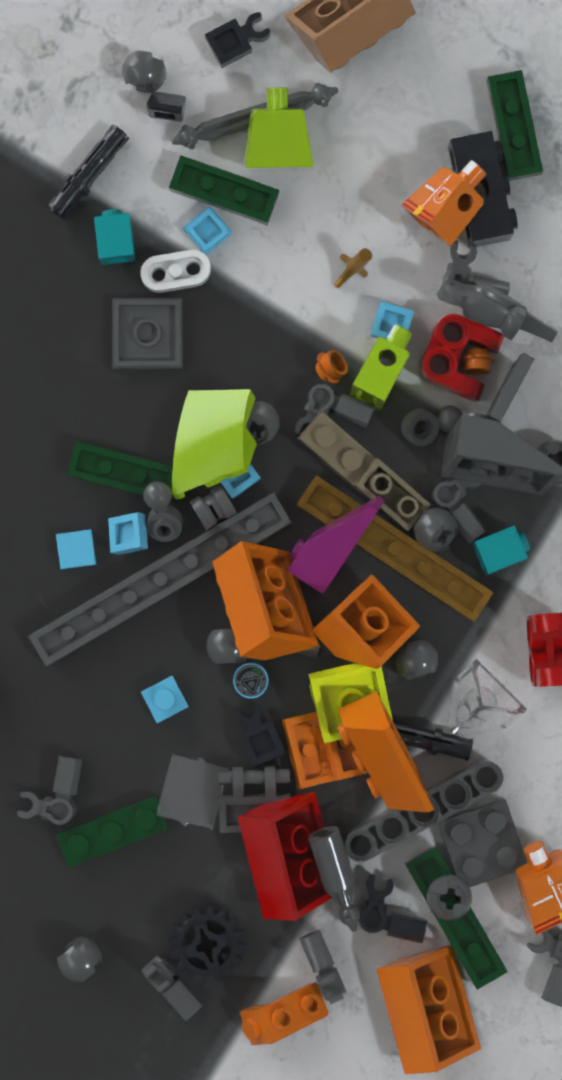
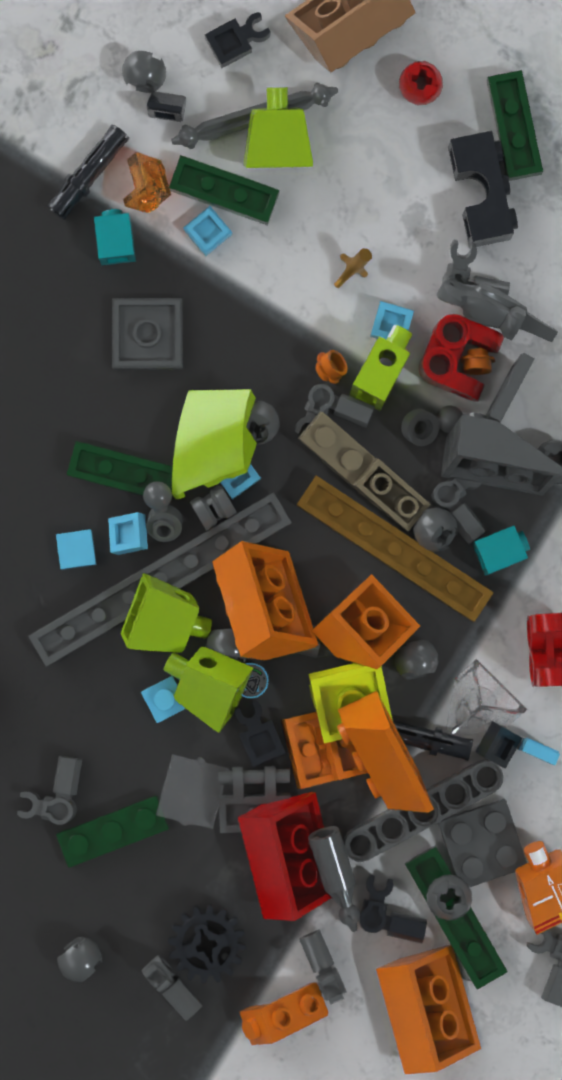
(149, 183): none -> clear orange bracket
(162, 618): none -> lime torso
(175, 268): white plate -> none
(209, 684): none -> lime torso
(328, 547): magenta slope -> none
(408, 83): none -> red piece
(447, 201): orange torso -> none
(498, 745): none -> black plate
(539, 751): none -> medium azure tile

